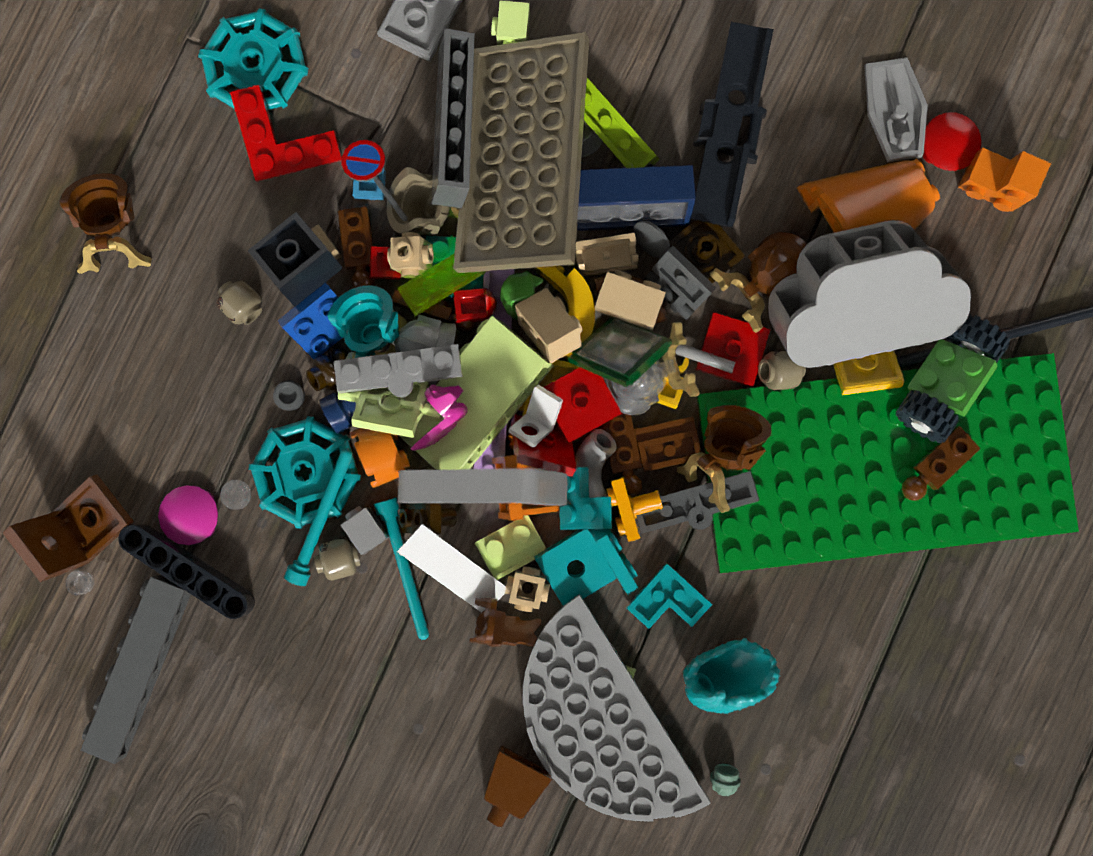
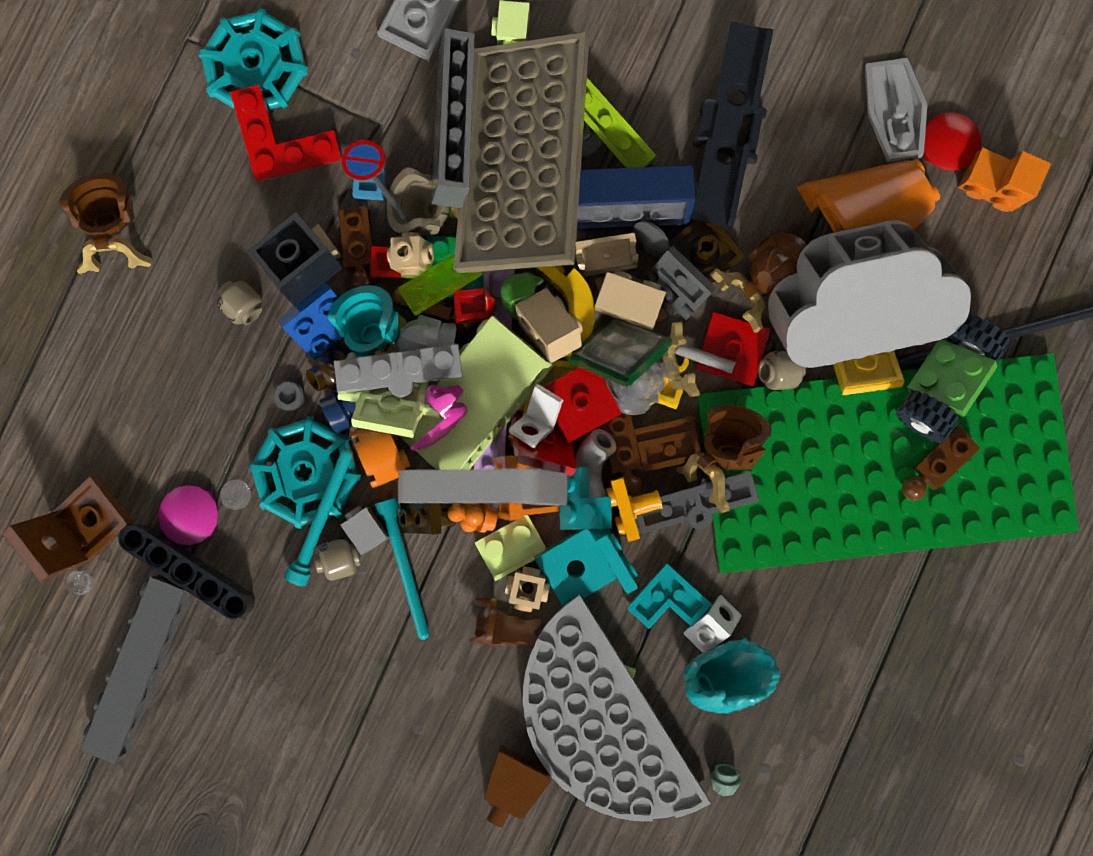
(450, 567): white sticker -> none
(474, 516): none -> orange piece
(712, 627): none -> white bracket

